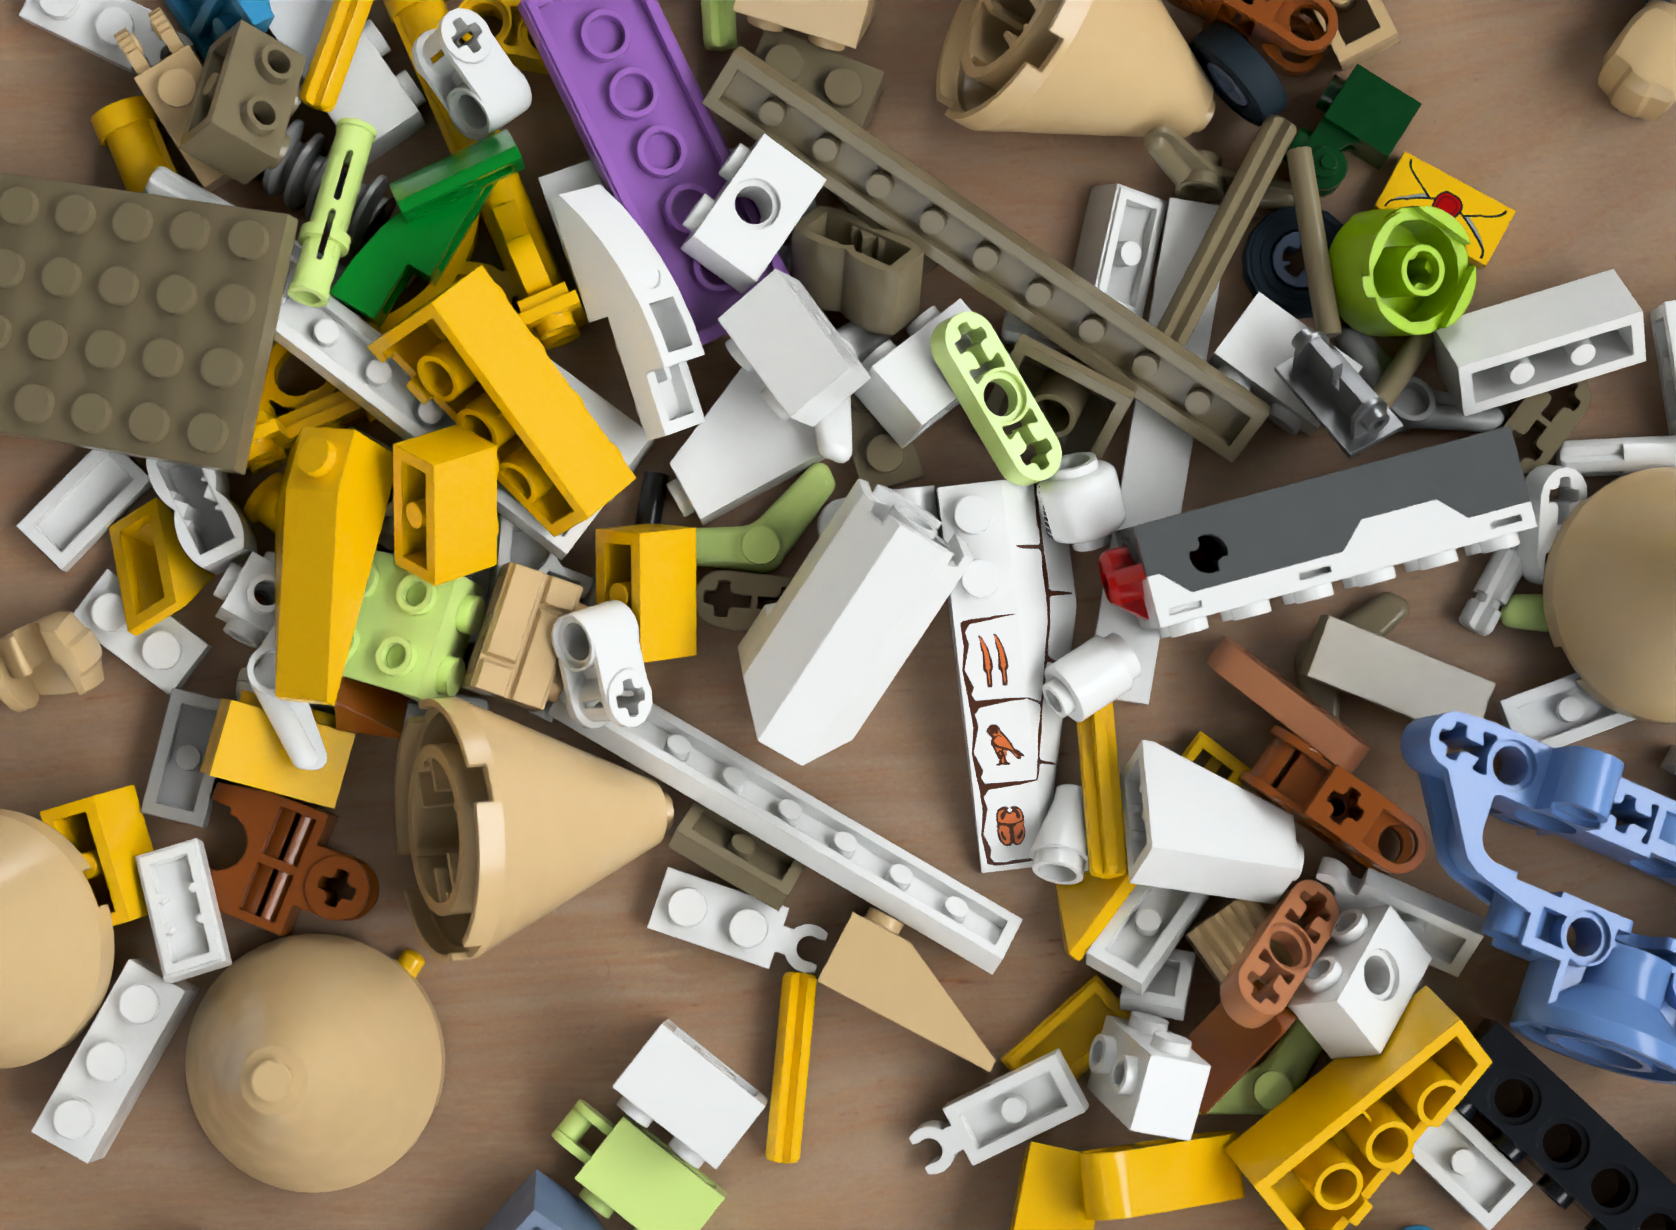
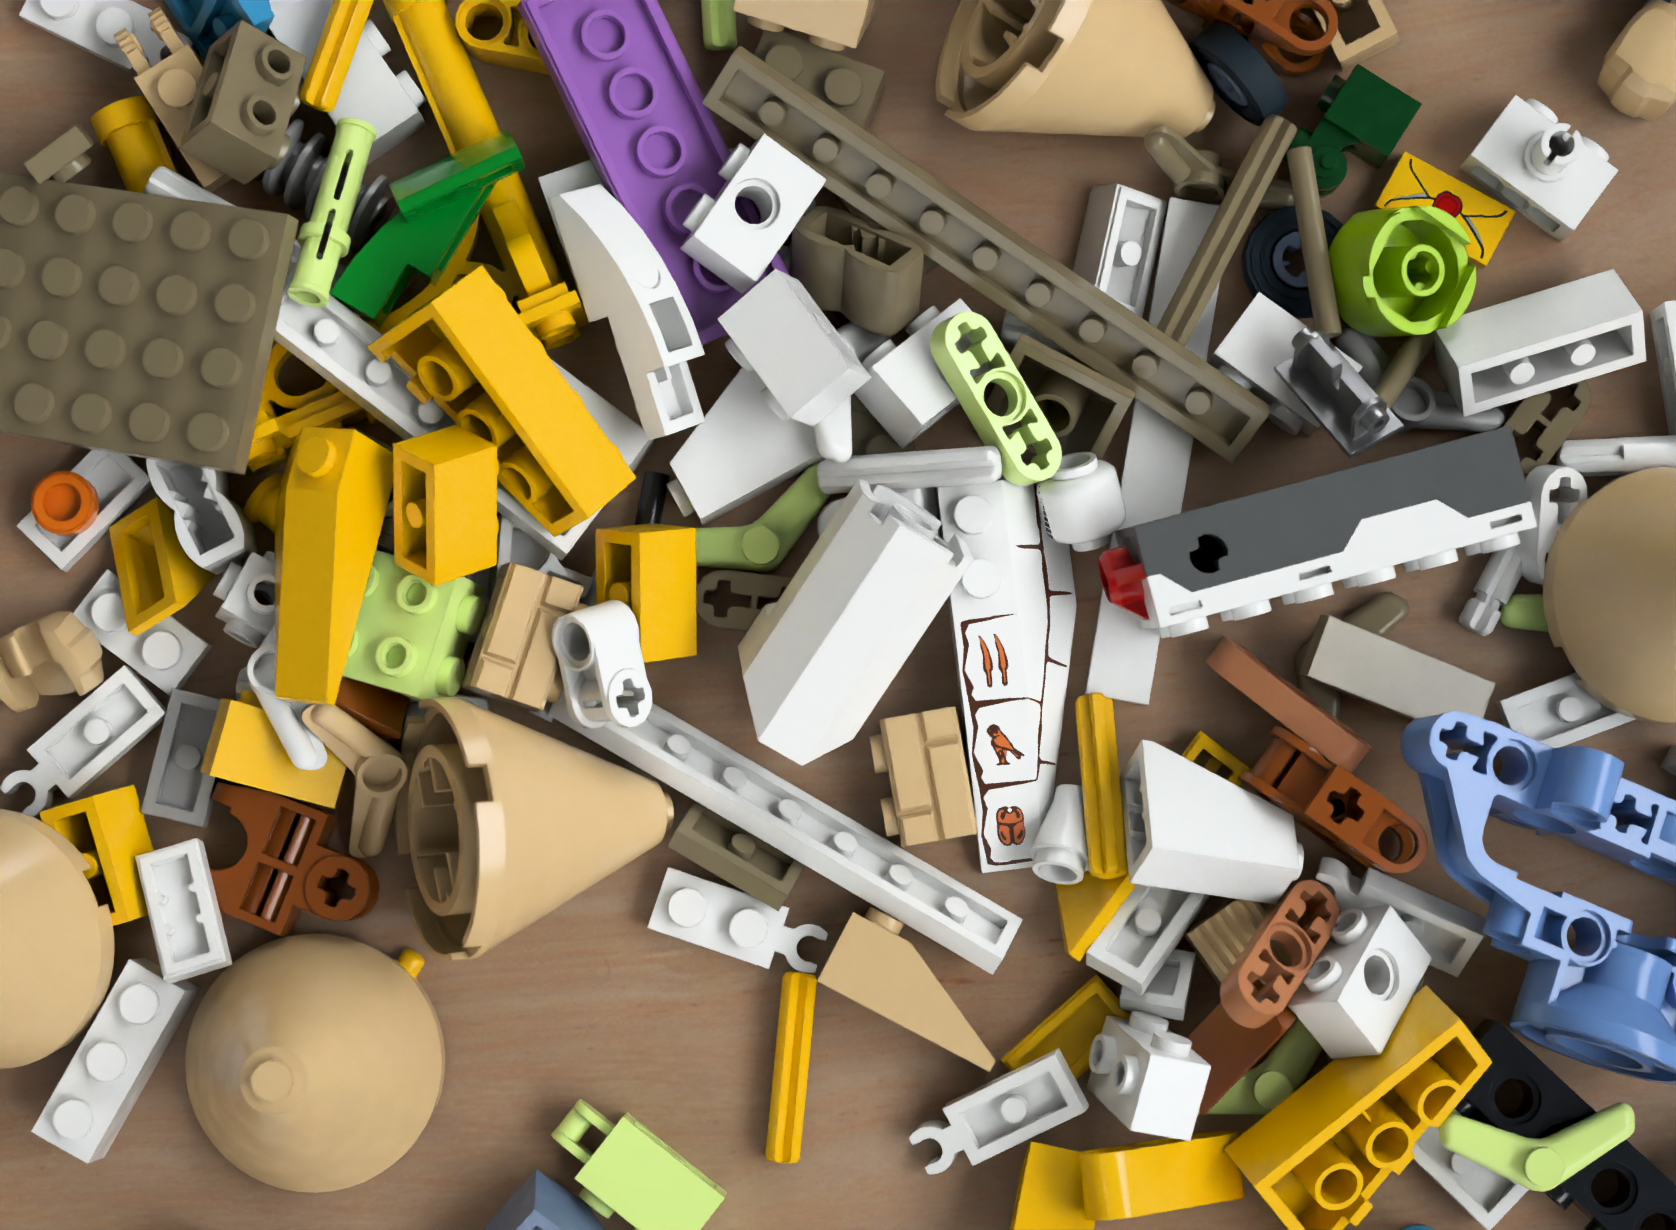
(62, 157): none -> dark tan plate
(64, 503): none -> orange tile
(89, 739): none -> white plate
(377, 771): none -> tan piece
(471, 79): white piece -> none
(689, 1096): white brick -> none
(913, 469): none -> white axle
(925, 777): none -> tan brick
(1090, 677): white brick -> none
(1538, 1162): none -> yellowish green piece
(1540, 166): none -> white brick

